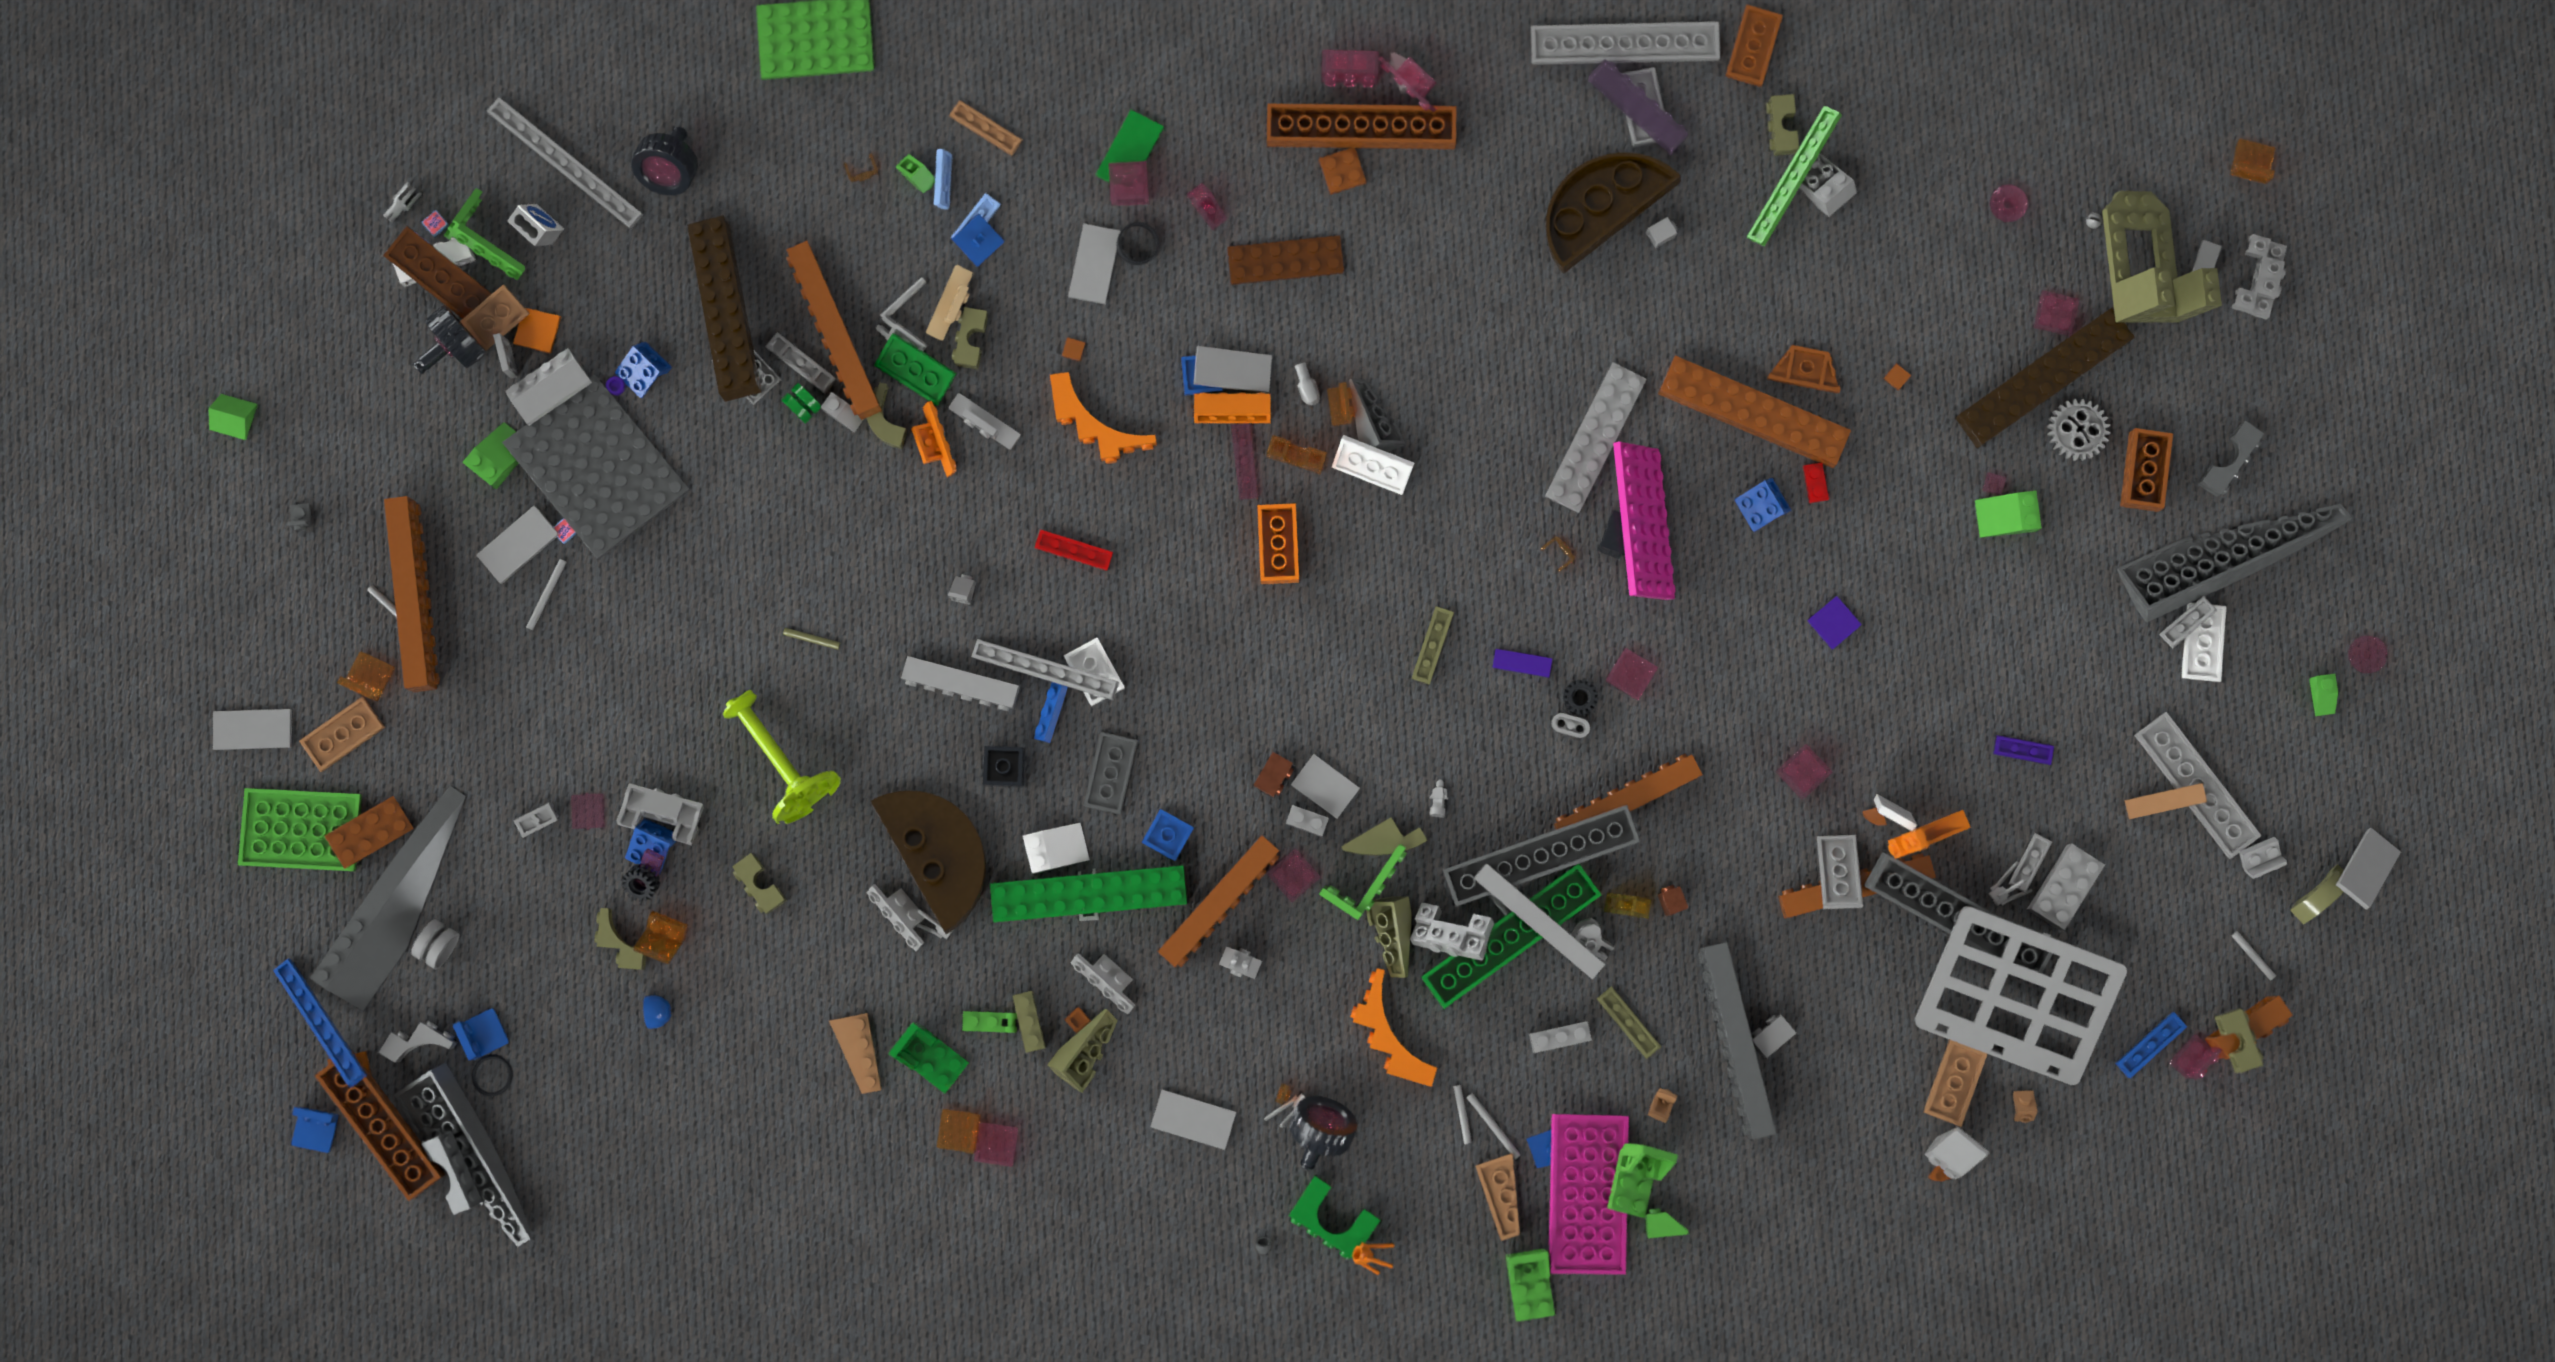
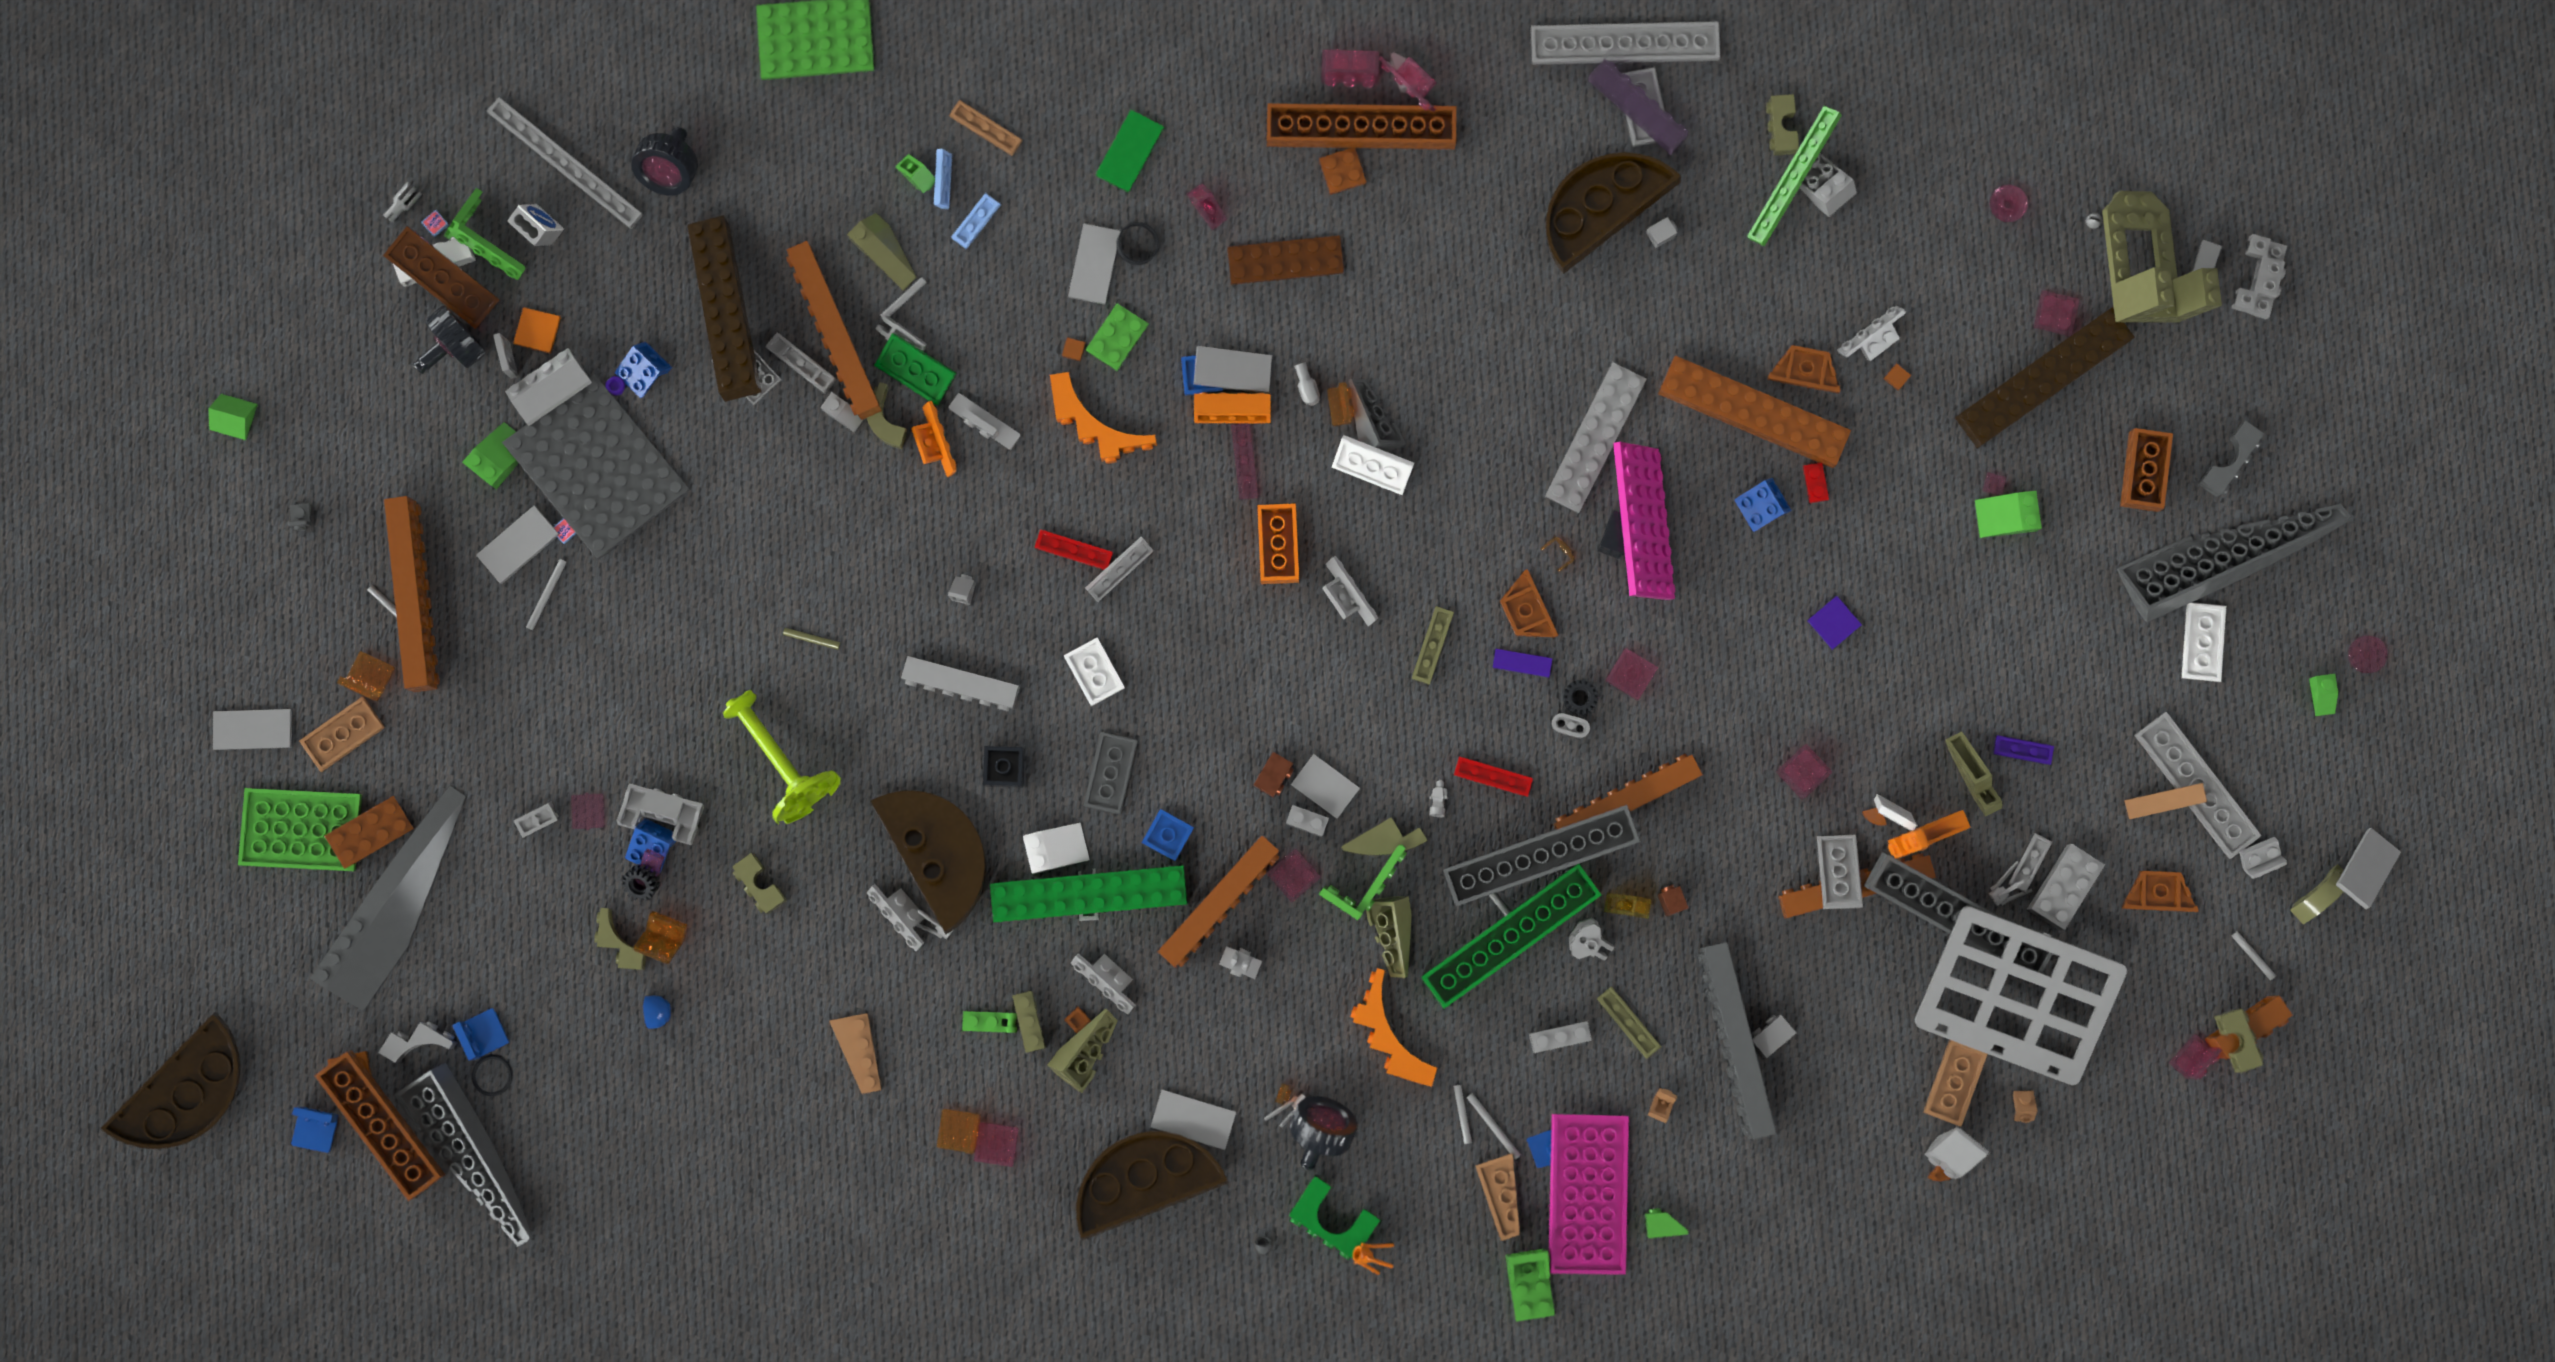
(184, 1093): none -> dark brown plate
(320, 1022): blue tile -> none
(435, 944): light grey wheel -> none
(446, 1152): dark grey arch -> none
(494, 316): medium nougat plate -> none
(801, 403): green wheel -> none
(863, 176): clear orange piece -> none
(879, 244): none -> olive wedge
(929, 1057): green bracket -> none
(950, 303): tan bracket -> none
(971, 321): olive arch -> none
(978, 240): blue piece -> none
(1045, 669): light grey tile -> none
(1050, 712): blue plate -> none
(1117, 337): none -> bright green plate
(1119, 569): none -> light grey tile
(1129, 183): clear pink brick -> none
(1141, 1178): none -> dark brown plate
(1305, 458): clear orange arch -> none
(1346, 595): none -> light grey bracket
(1449, 937): light grey bracket -> none
(1493, 776): none -> red plate
(1526, 609): none -> dark orange wing
(1539, 921): light grey tile -> none
(1634, 1177): bright green bracket -> none
(1753, 45): dark orange plate -> none
(1875, 337): none -> light grey bracket
(1974, 773): none -> olive slope
(2065, 440): light grey gear -> none
(2151, 1045): blue plate -> none
(2160, 892): none -> dark orange wing
(2188, 622): light grey tile -> none
(2253, 161): clear orange bracket -> none

